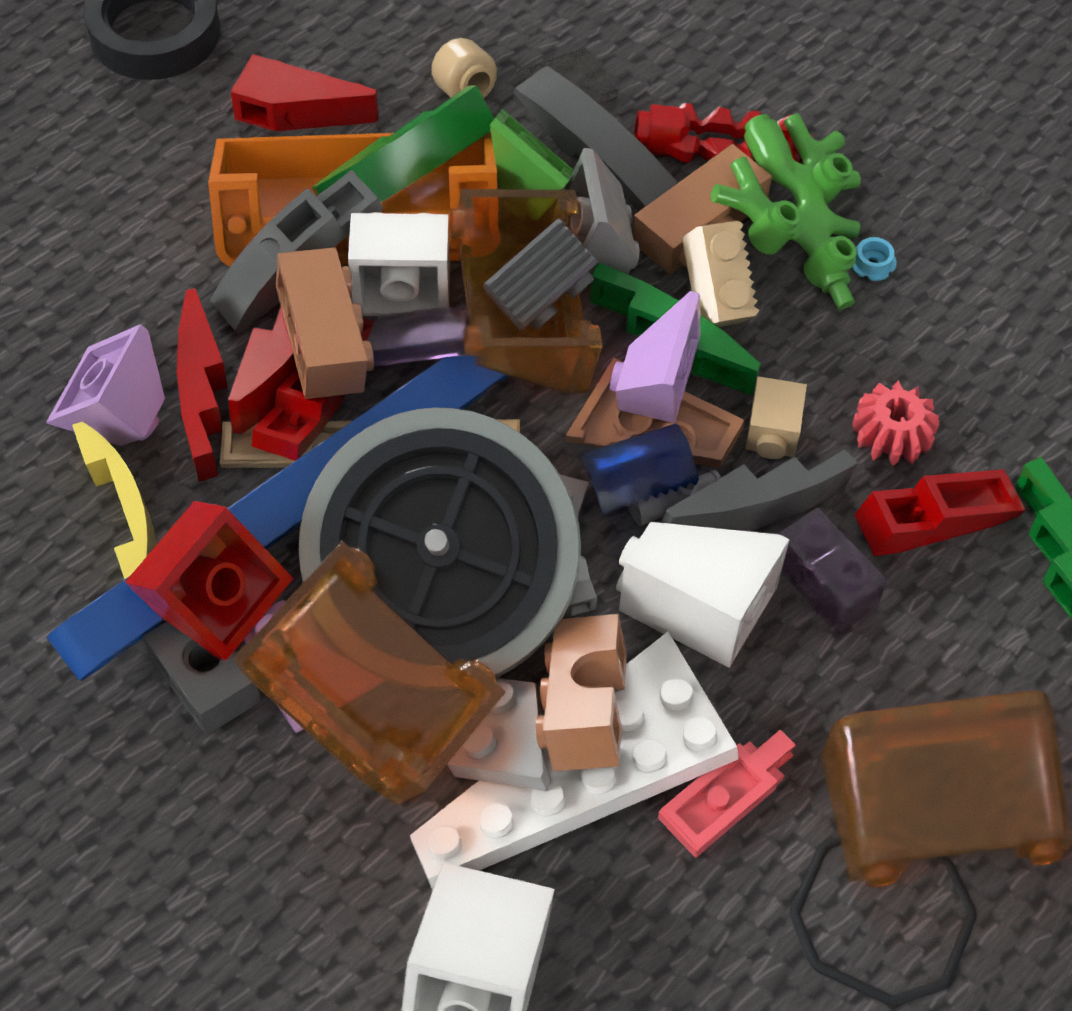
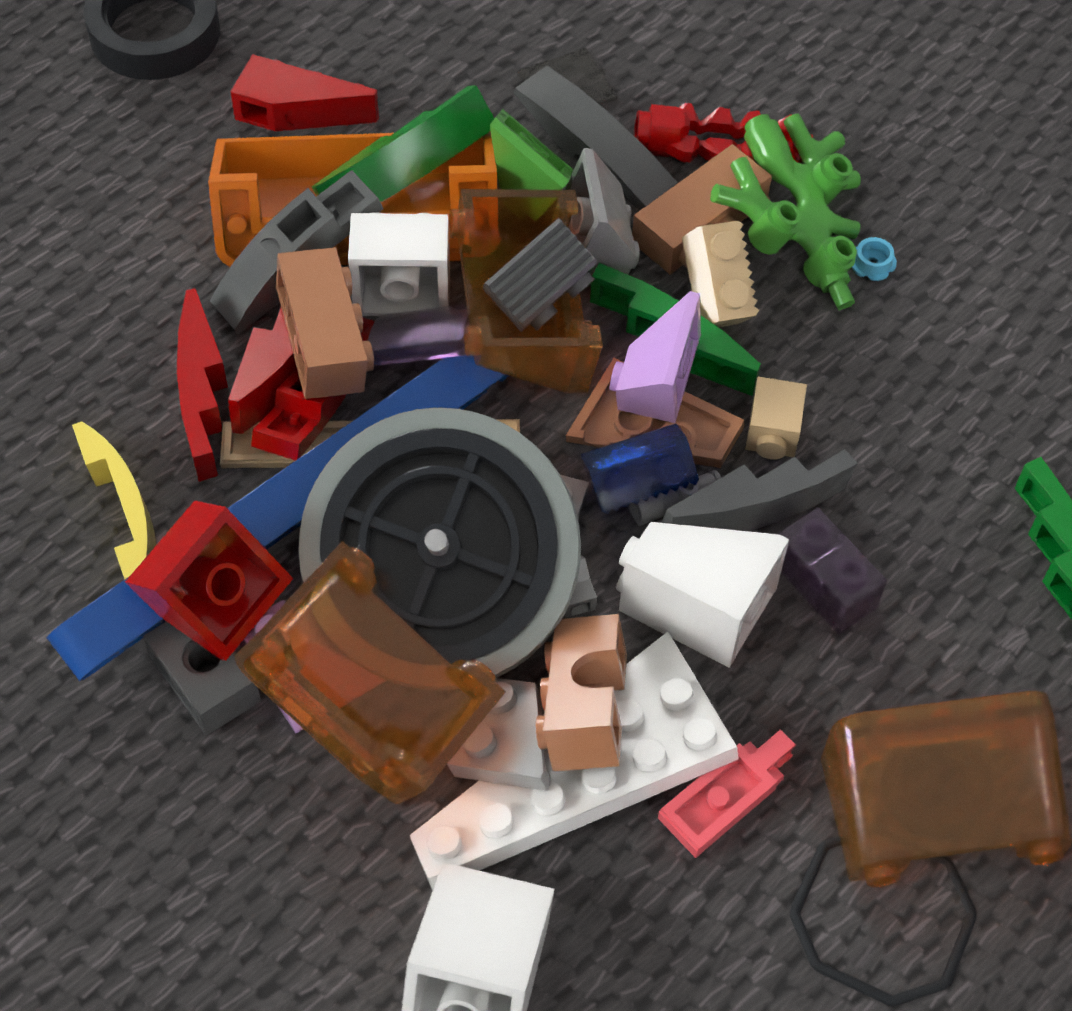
(114, 389): lavender slope -> none
(462, 65): tan head -> none
(895, 423): coral gear -> none
(937, 510): red slope -> none

